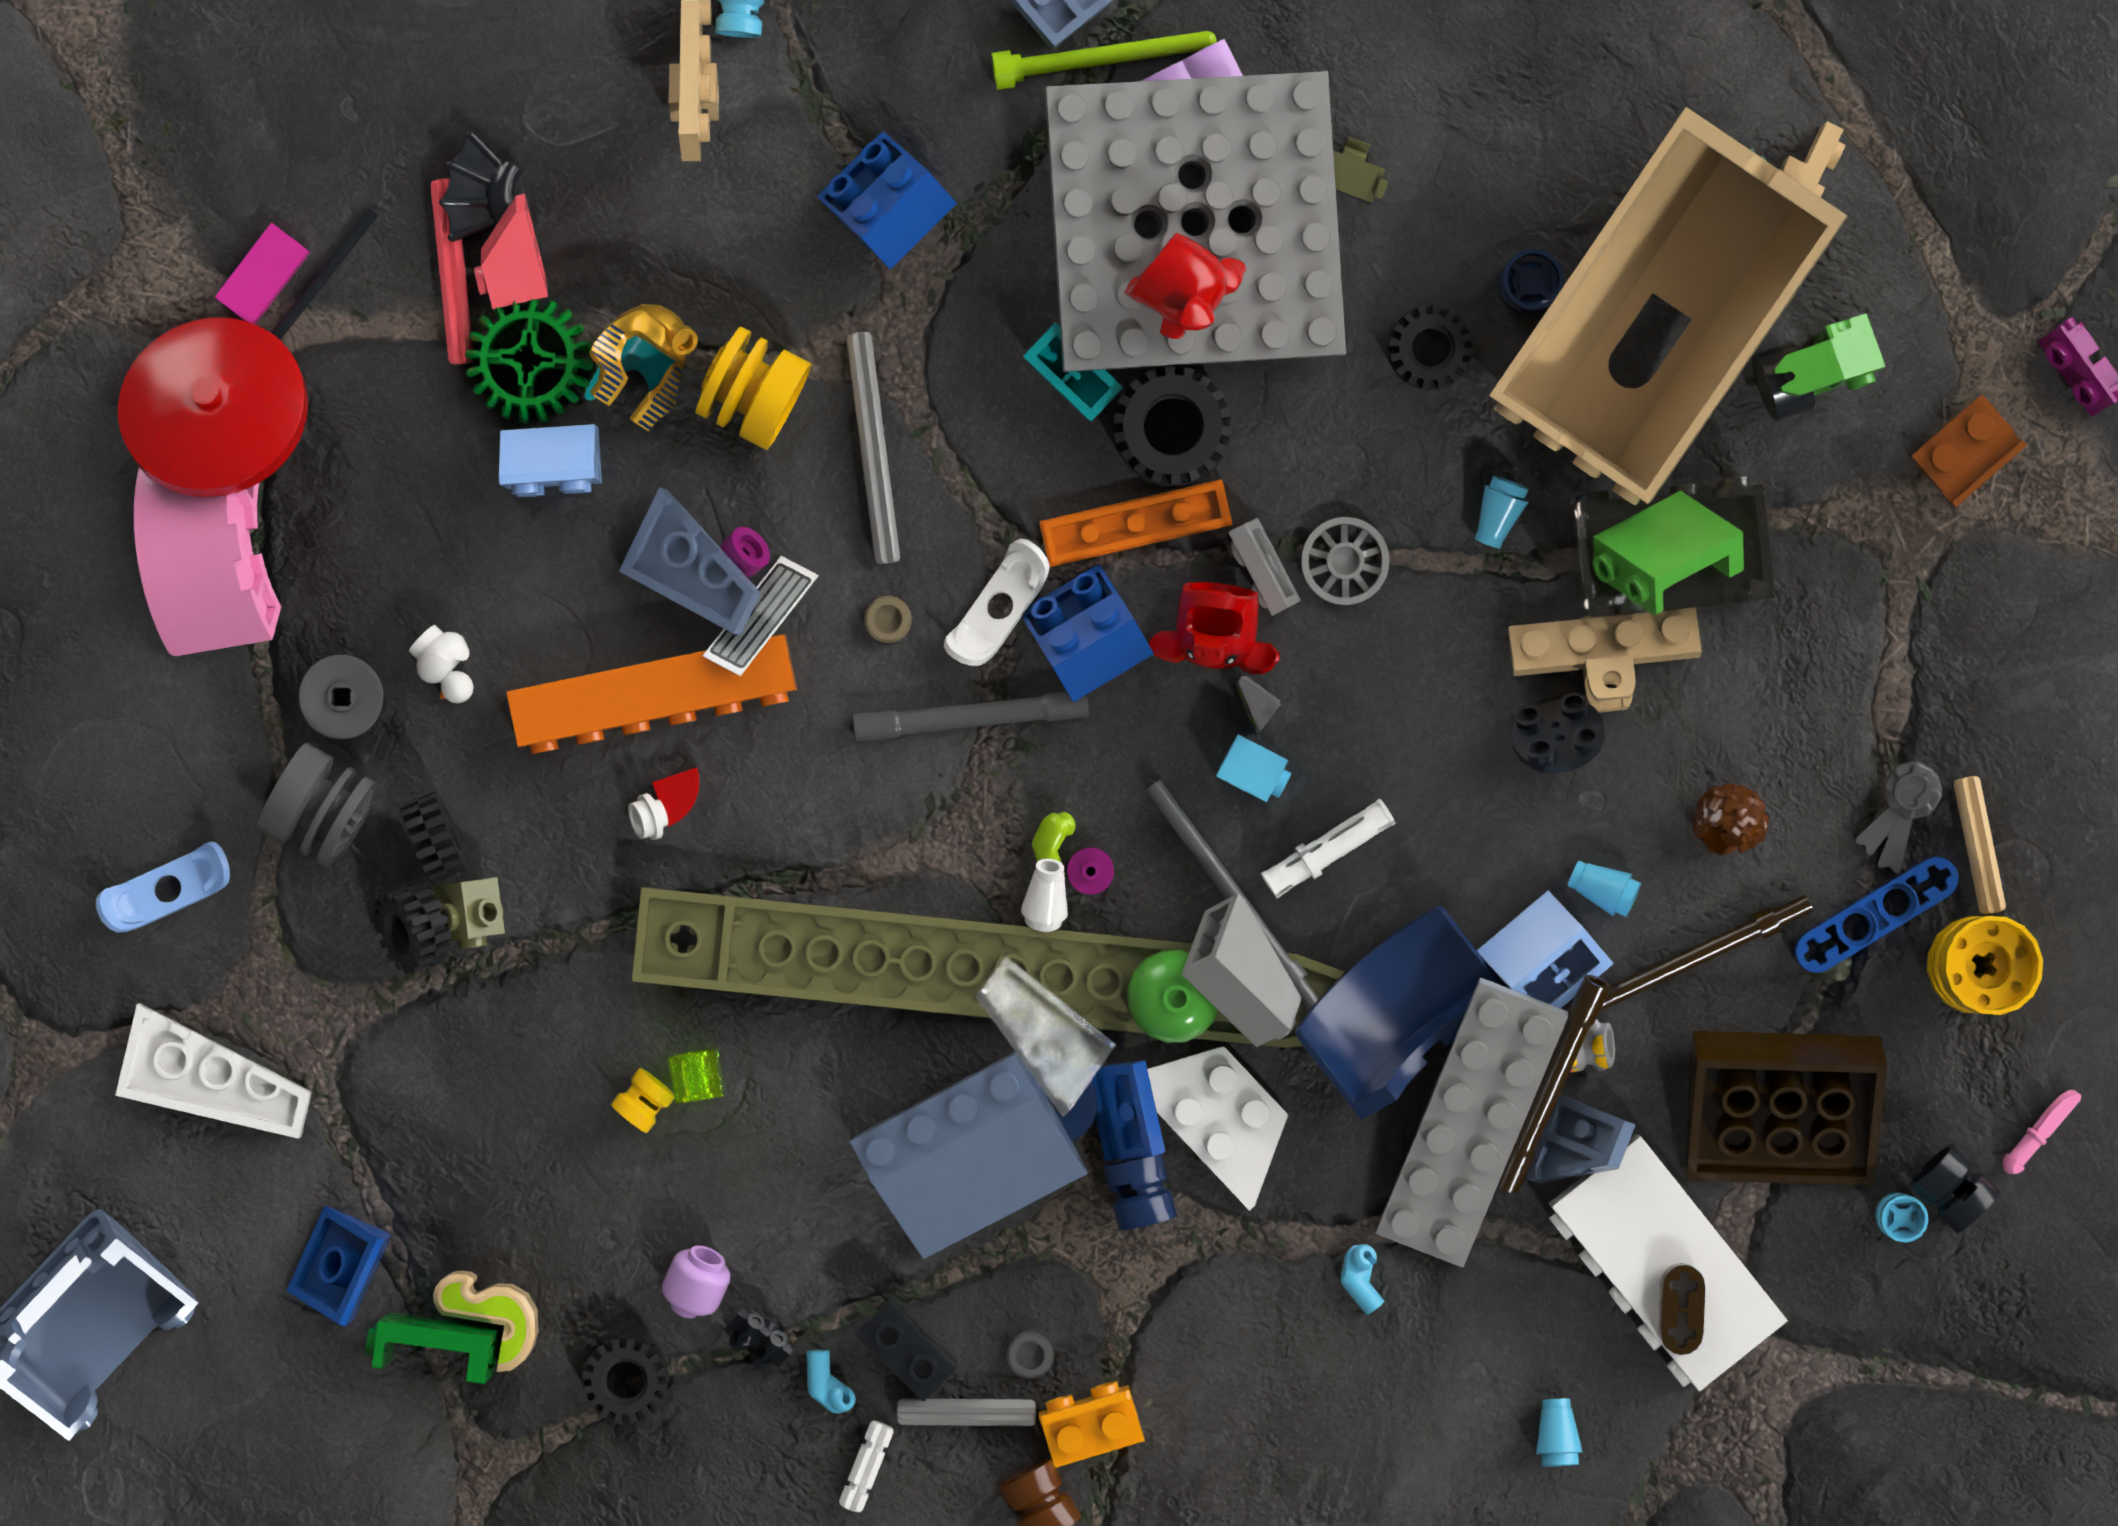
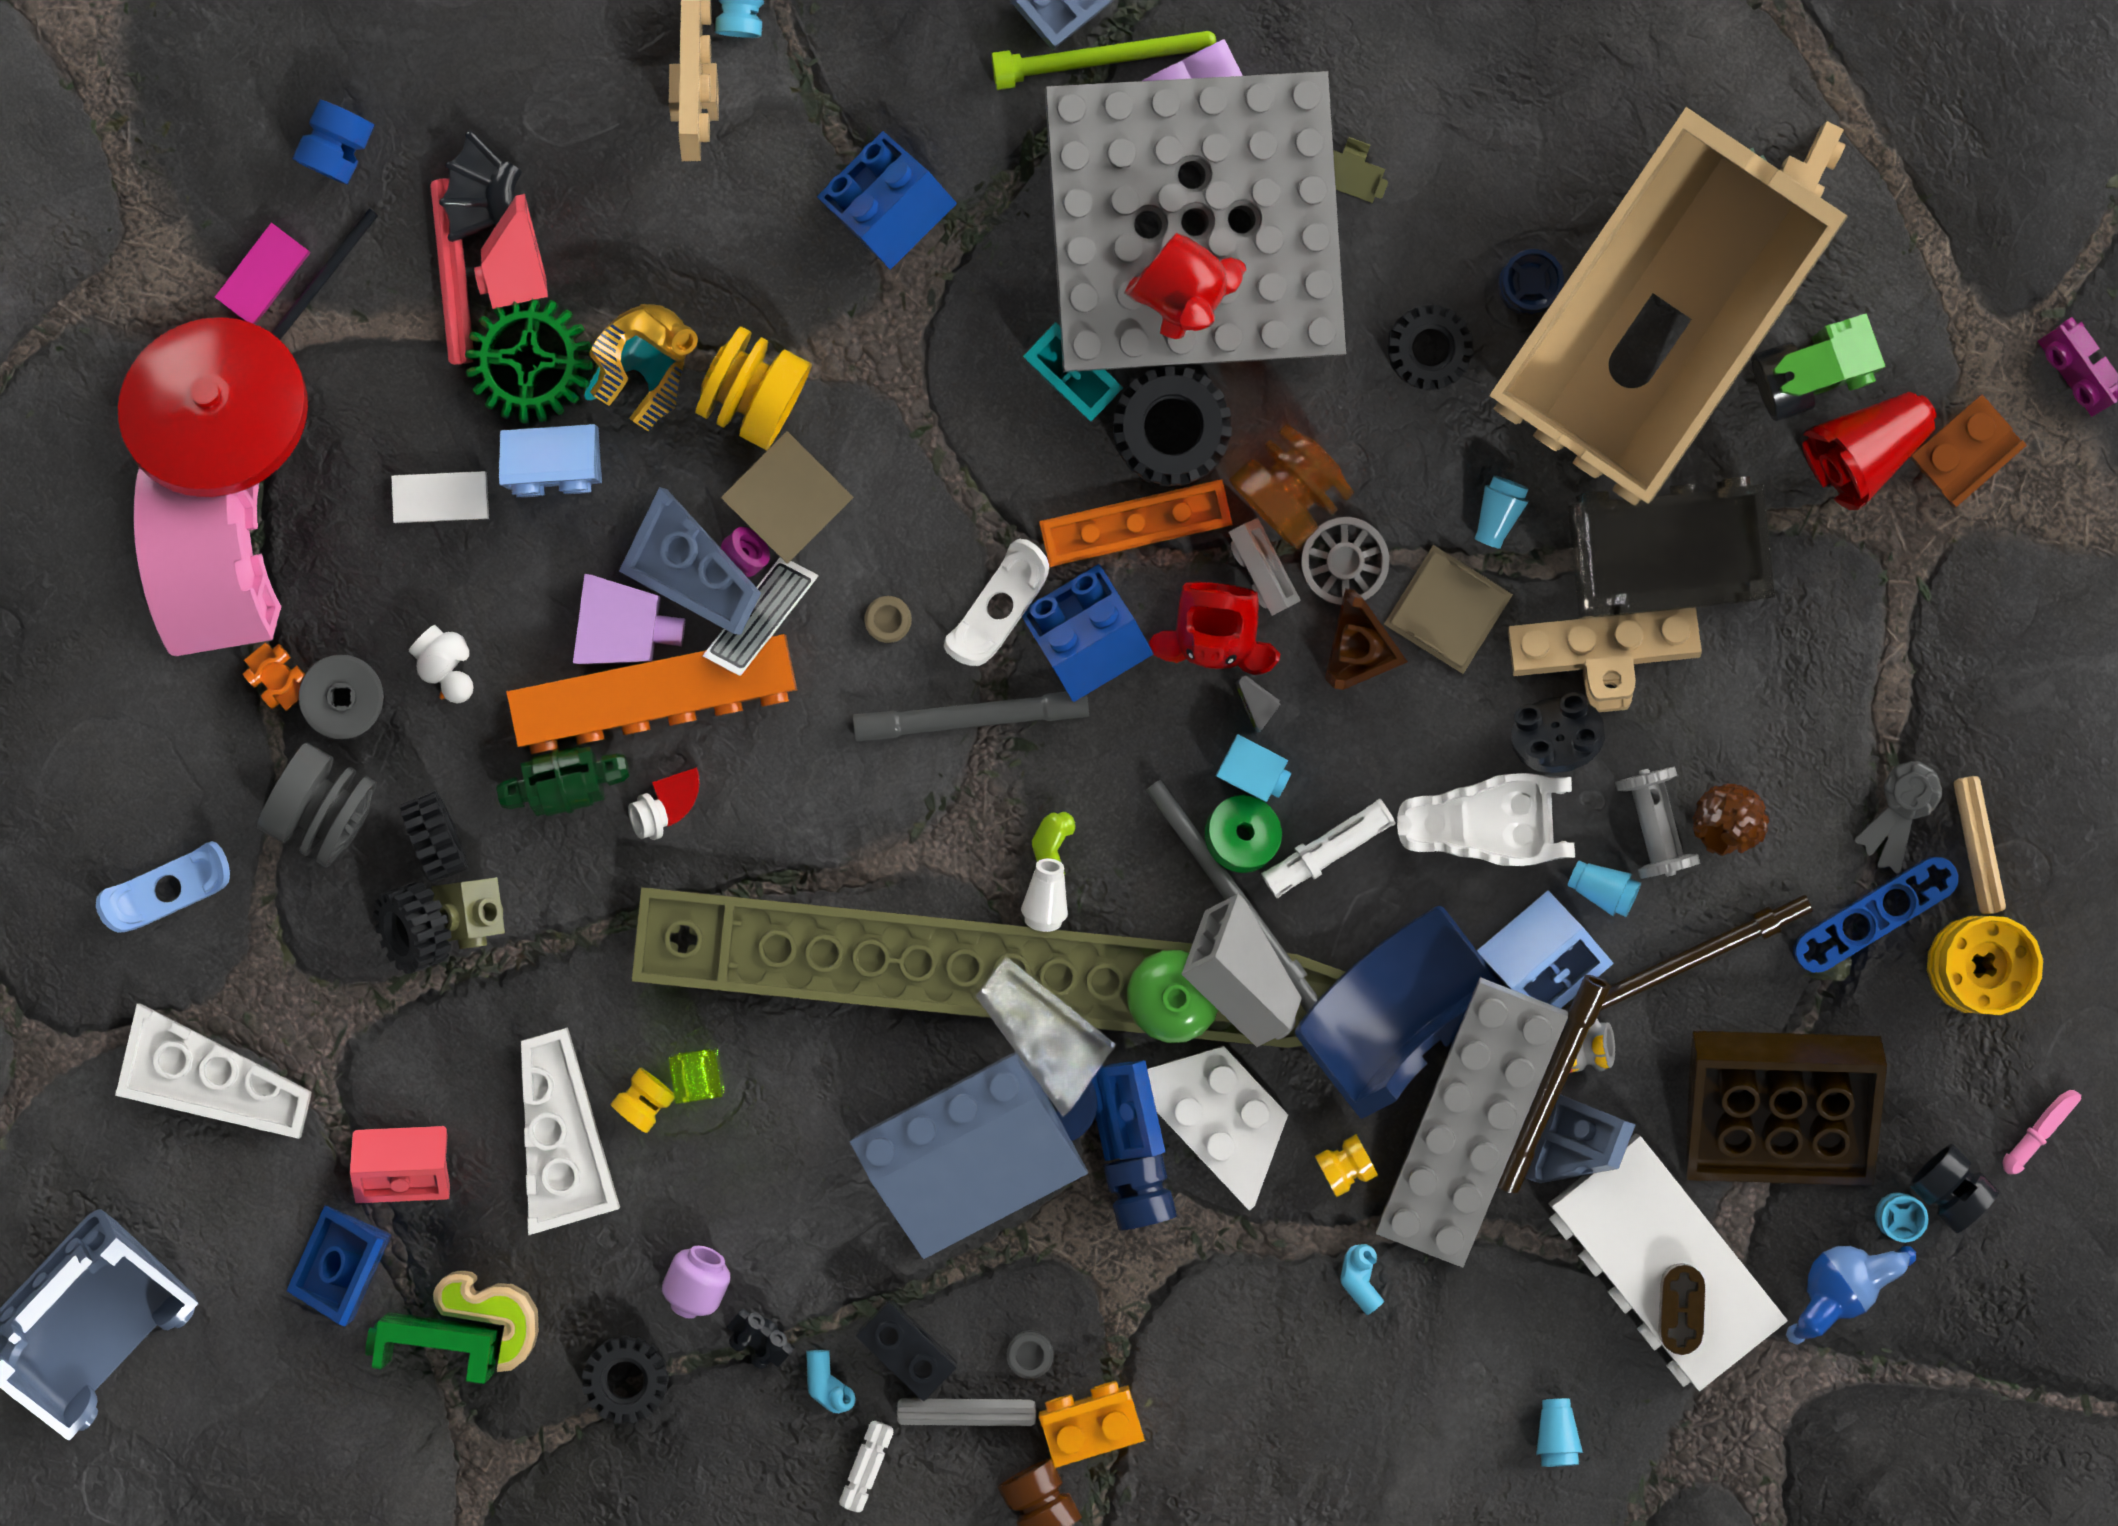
(269, 668): none -> orange piece
(333, 142): none -> blue wheel
(399, 1164): none -> coral panel
(440, 497): none -> white tile
(562, 781): none -> dark green piece
(563, 1147): none -> white wing
(621, 624): none -> lavender torso
(787, 497): none -> dark tan piece
(873, 447): light grey axle -> none
(1093, 858): magenta tile -> none
(1257, 819): none -> green piece
(1292, 485): none -> clear orange wheel
(1345, 1166): none -> yellow wheel
(1360, 645): none -> reddish brown slope
(1448, 609): none -> dark tan piece
(1494, 821): none -> white animal
(1657, 822): none -> light grey hose
(1665, 547): bright green panel -> none
(1845, 1285): none -> piece
(1868, 446): none -> red cone

